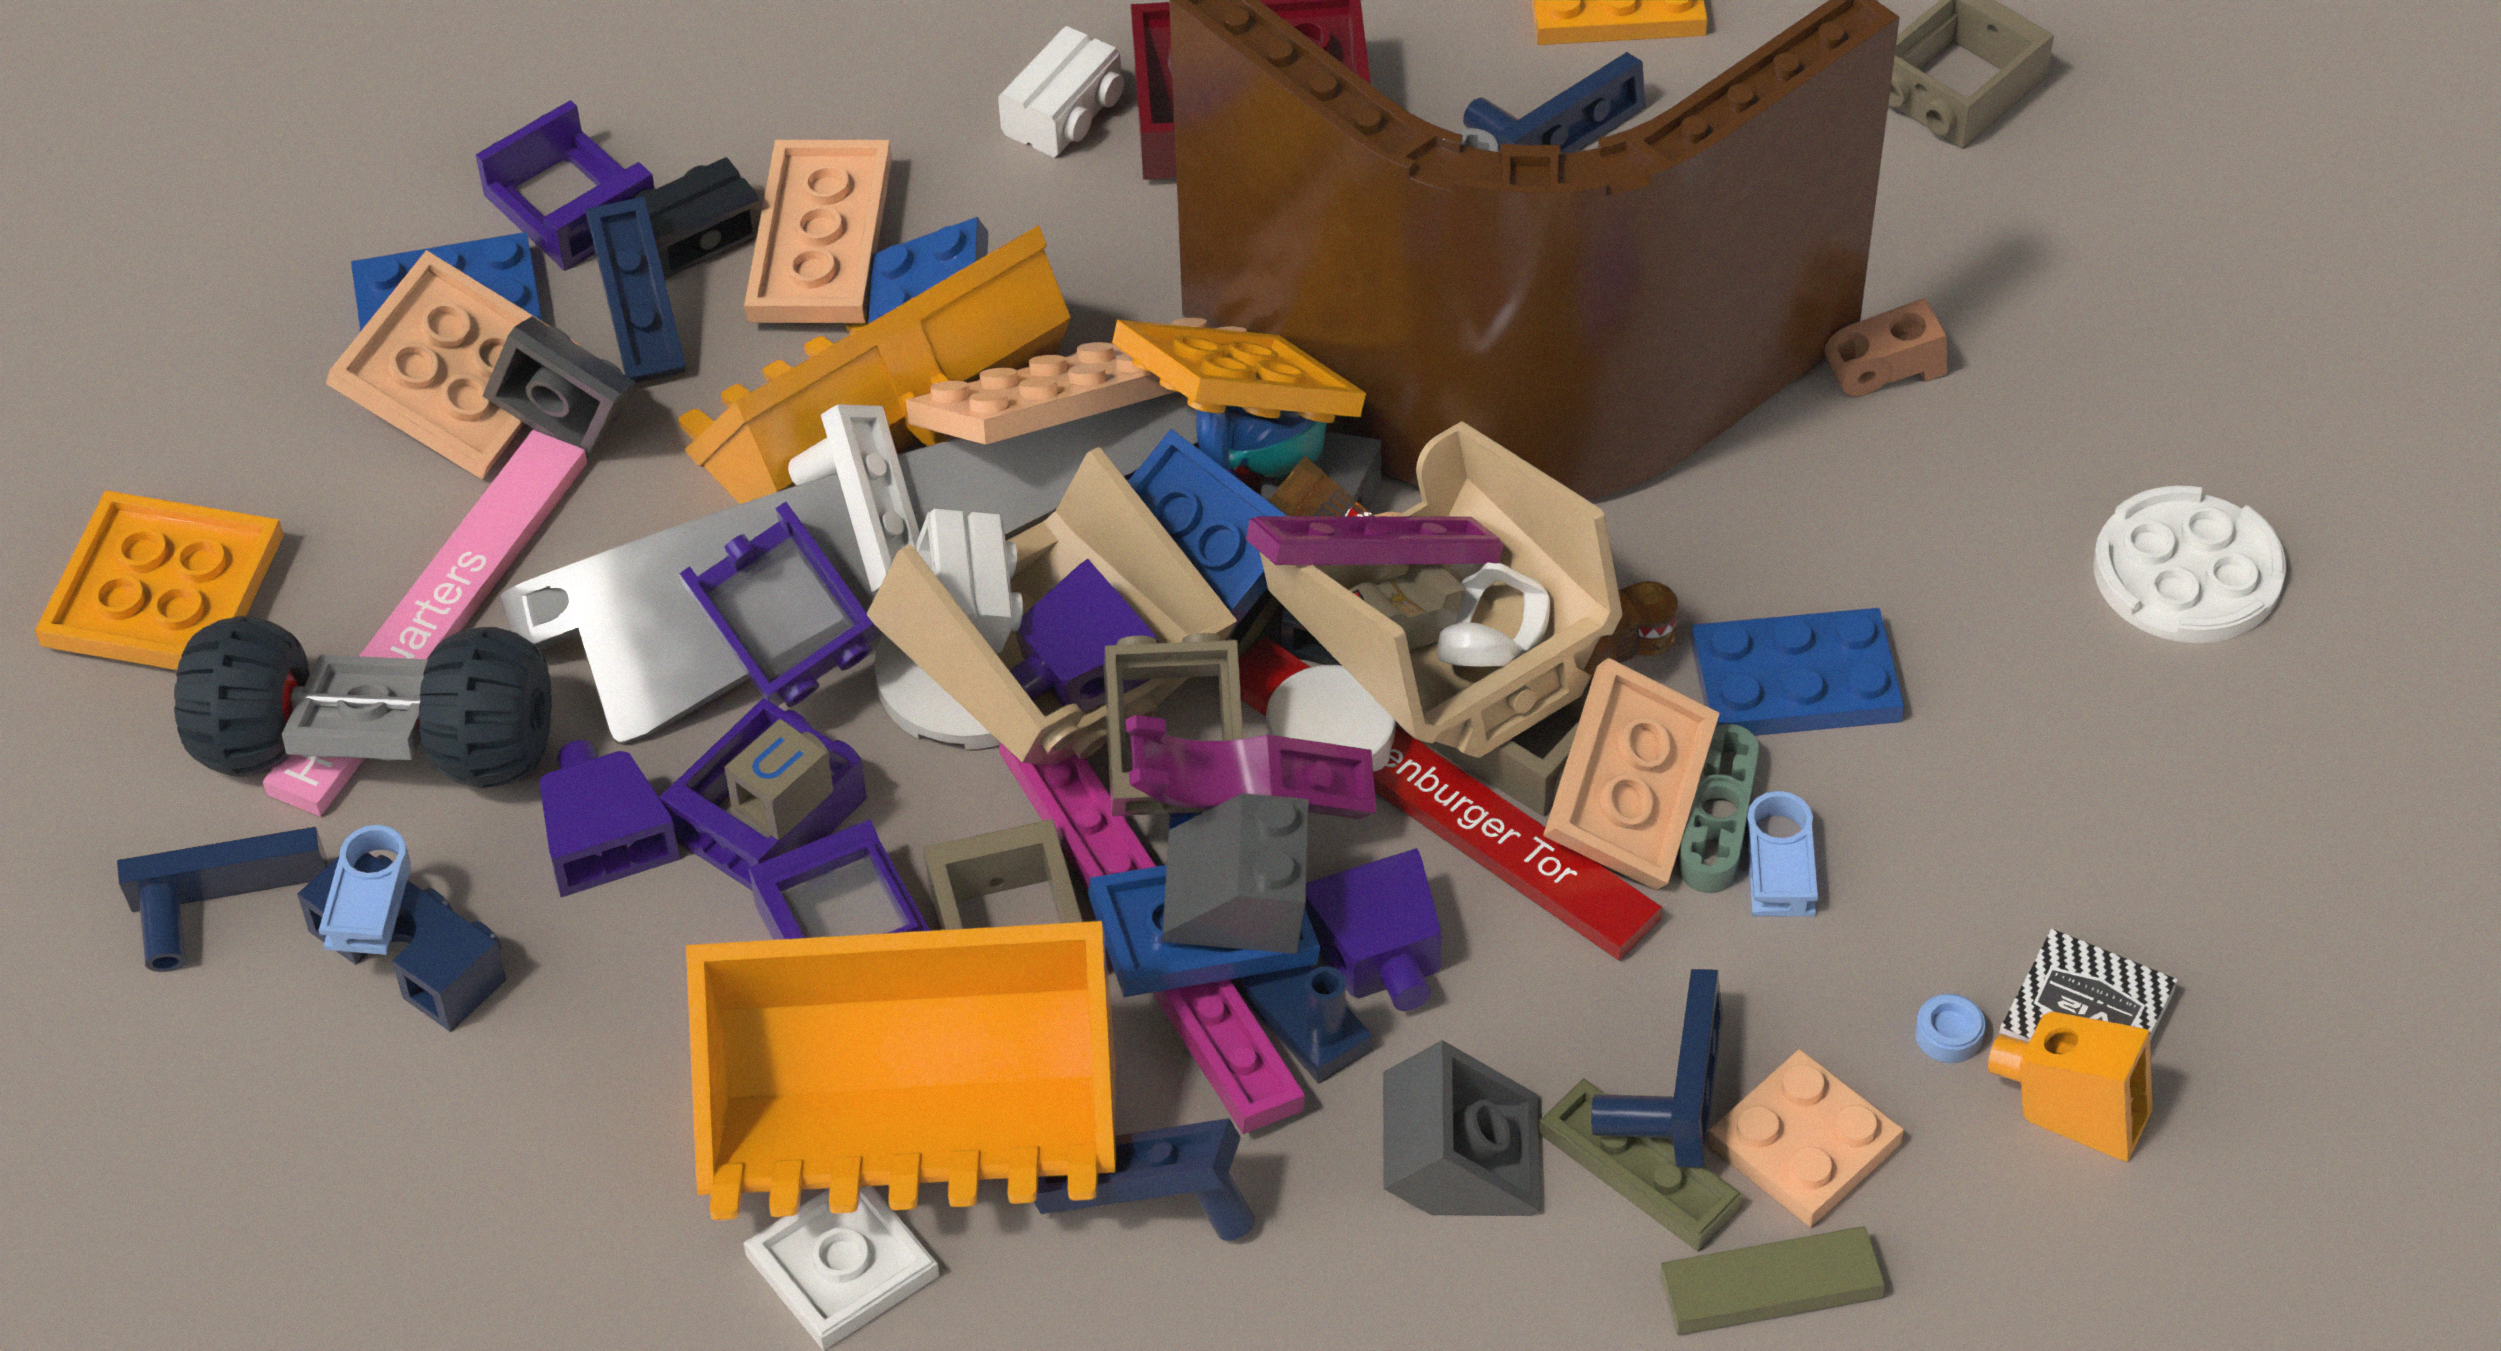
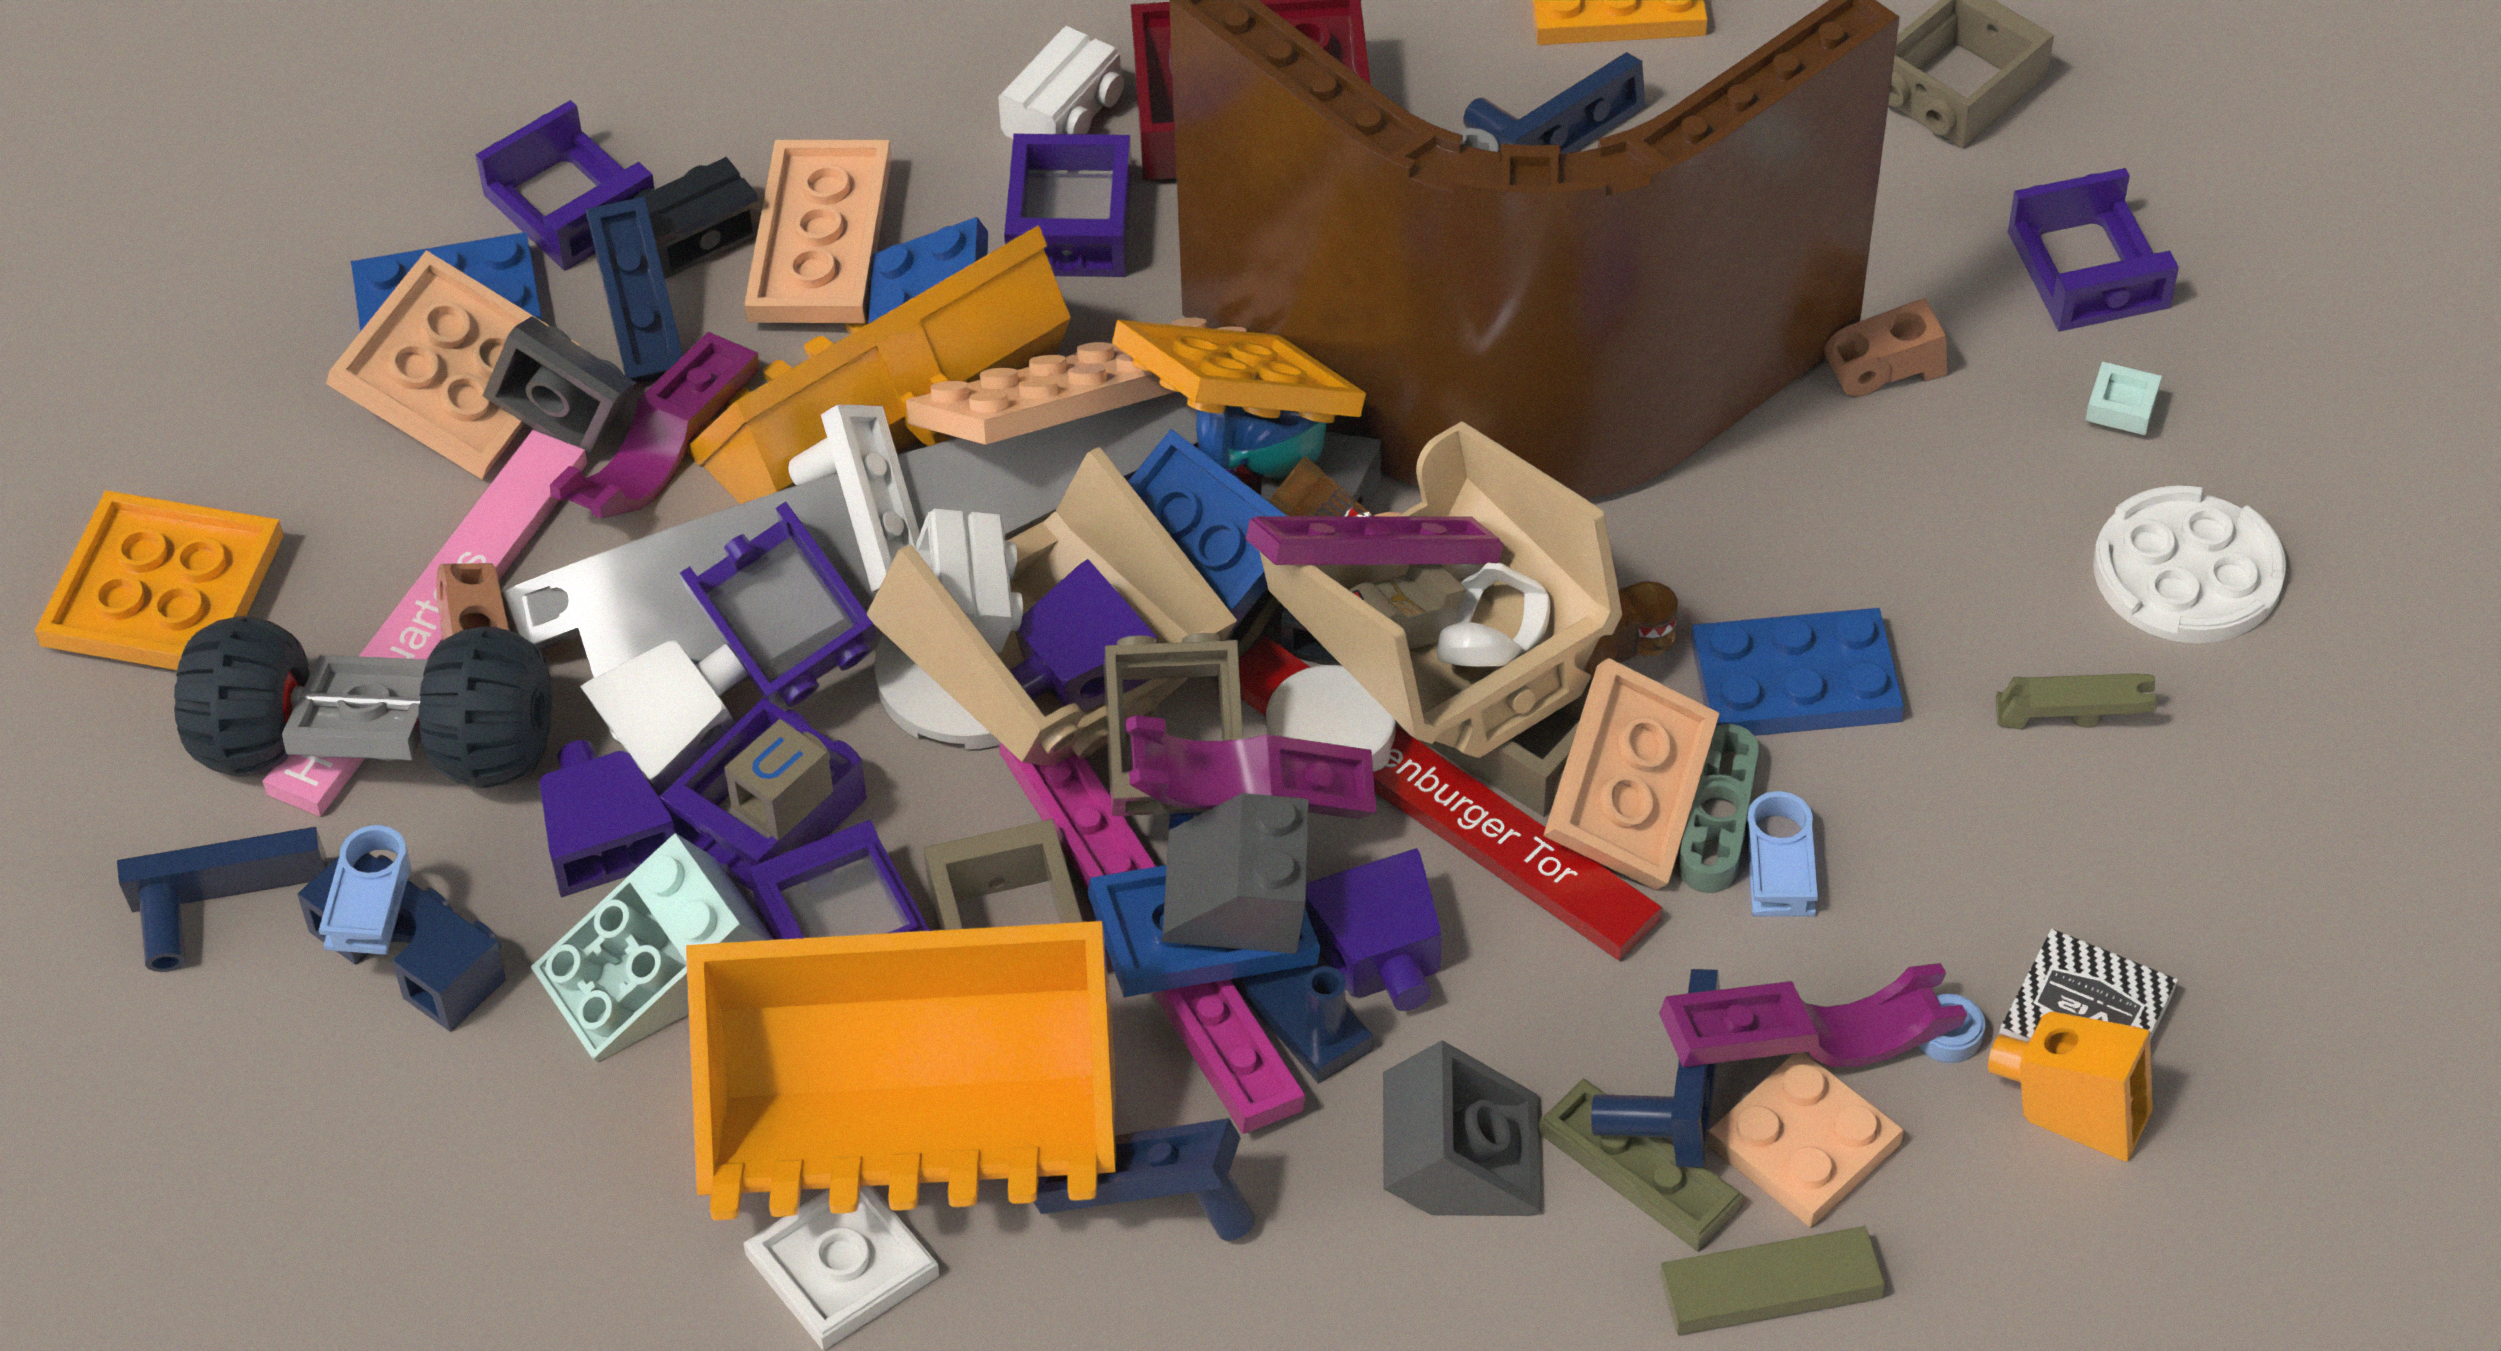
(468, 597): none -> nougat leg
(626, 960): none -> light aqua slope
(662, 428): none -> magenta piece
(667, 707): none -> white torso
(1077, 195): none -> dark purple window
(1776, 1021): none -> magenta piece
(2076, 696): none -> olive piece
(2098, 293): none -> dark purple window
(2123, 398): none -> light aqua plate

